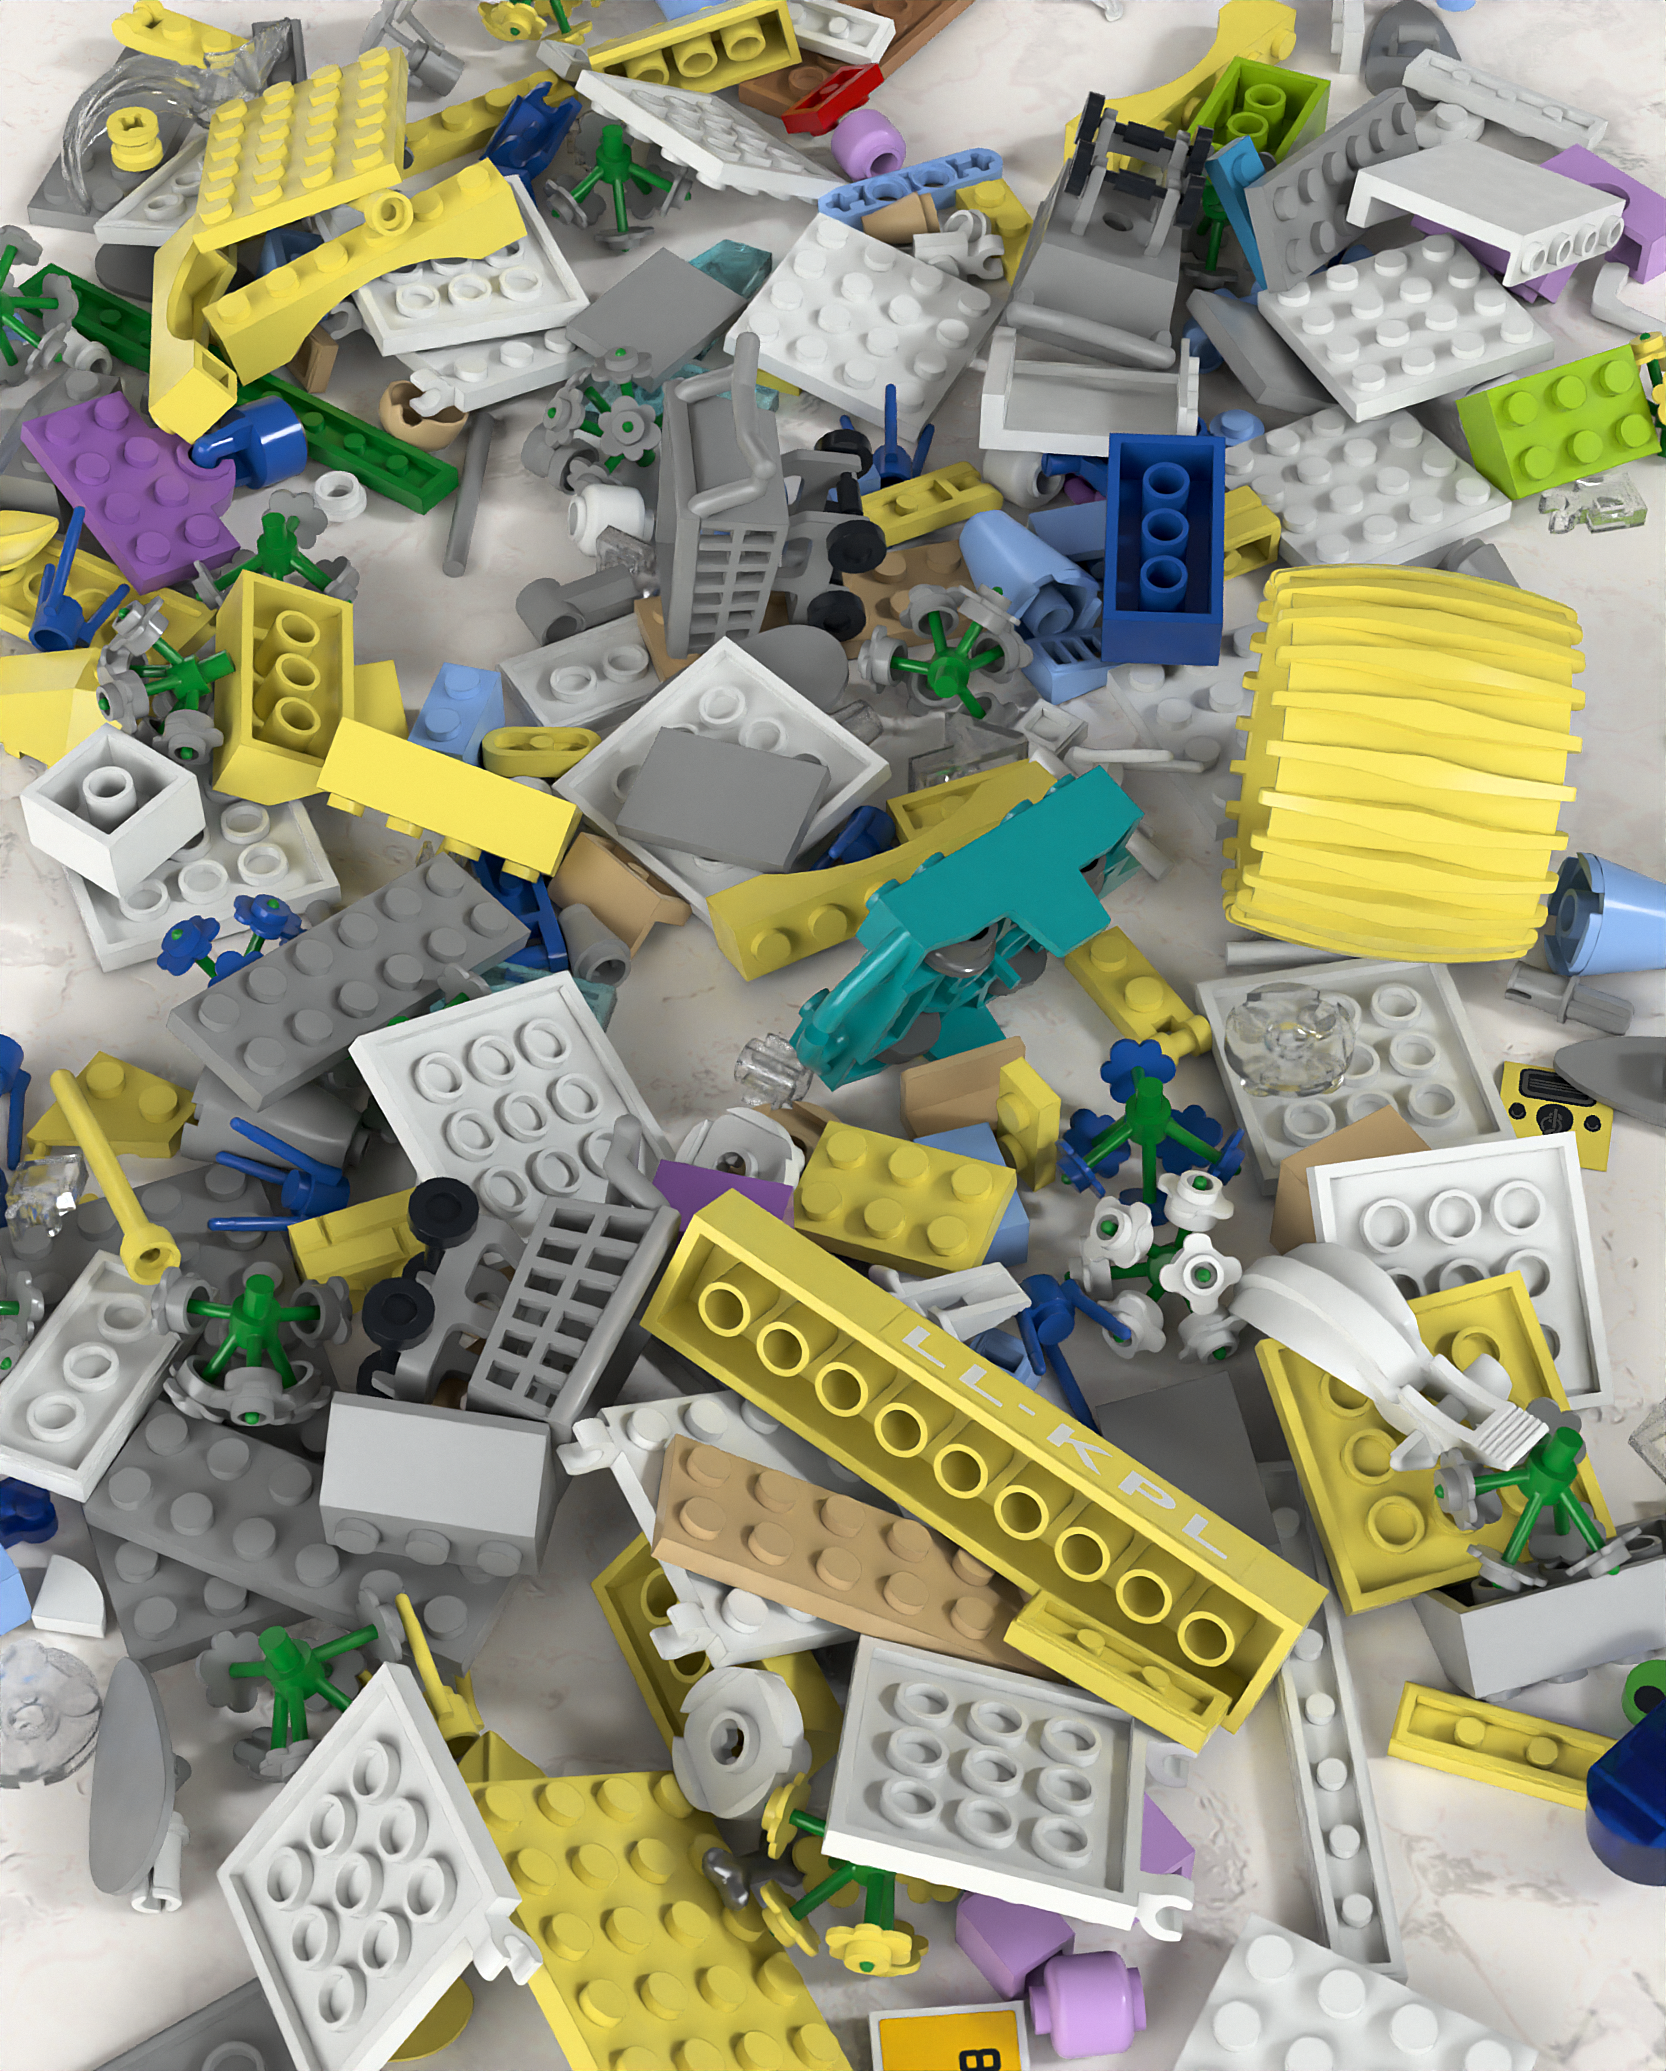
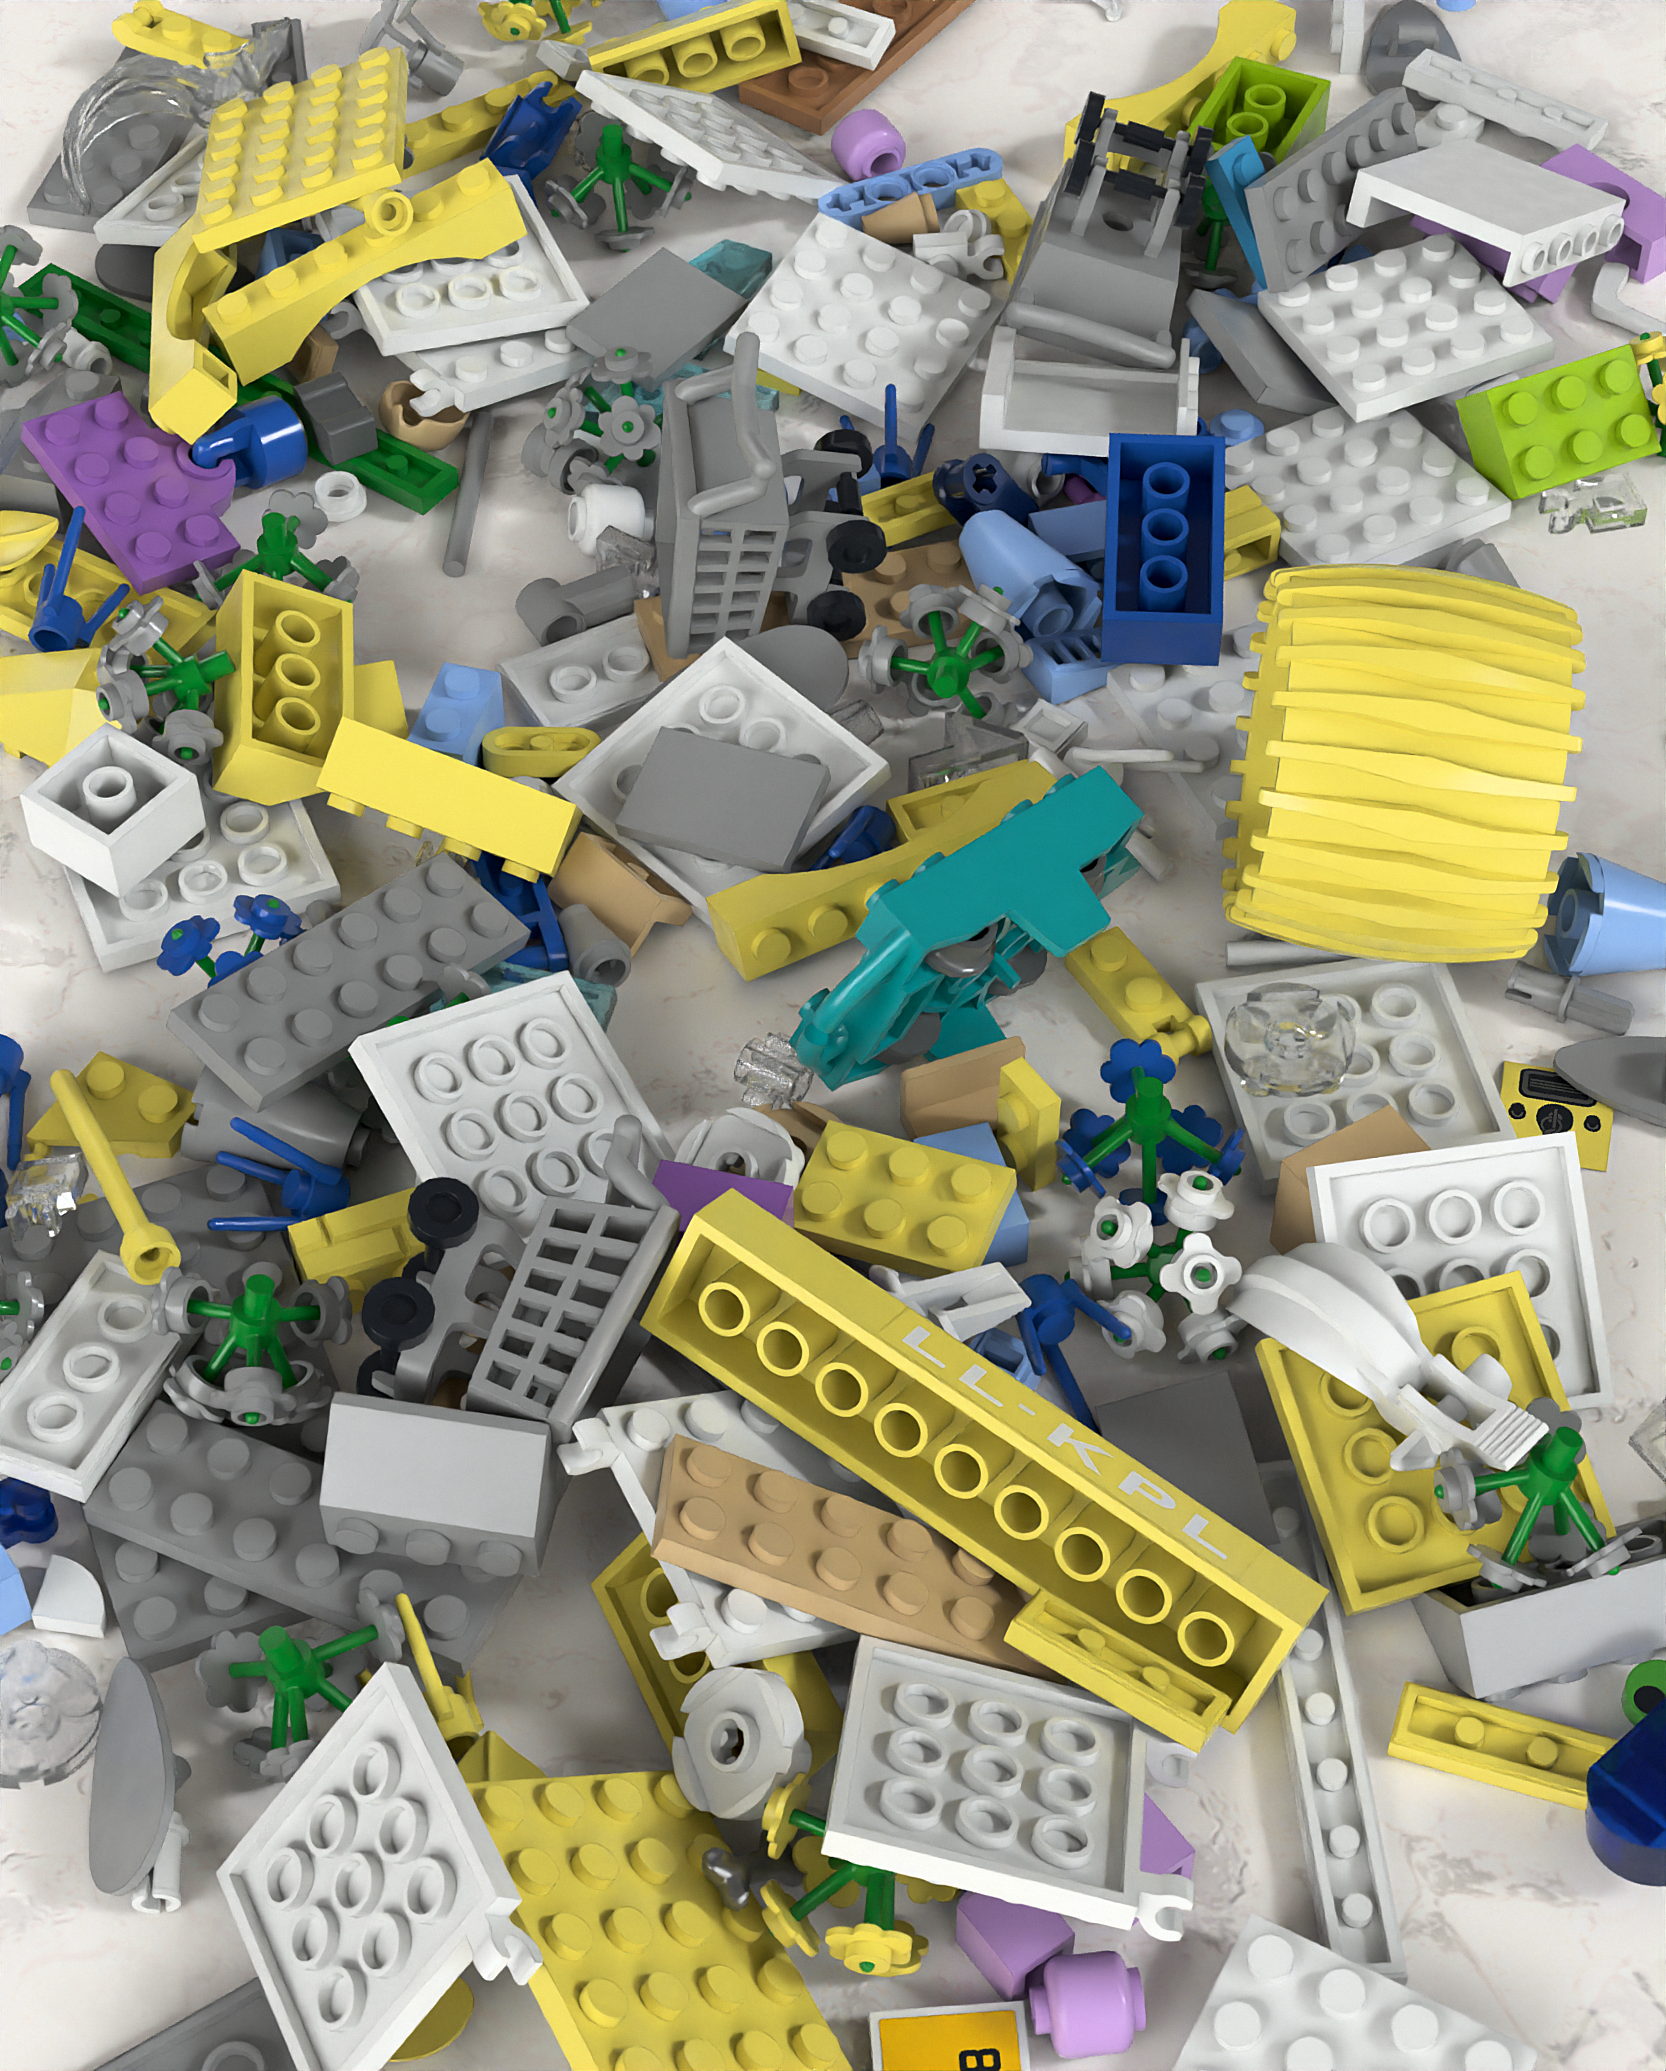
(134, 139): light yellow wheel -> none
(335, 418): none -> dark grey piece
(832, 98): red plate -> none
(981, 489): none -> dark blue piece

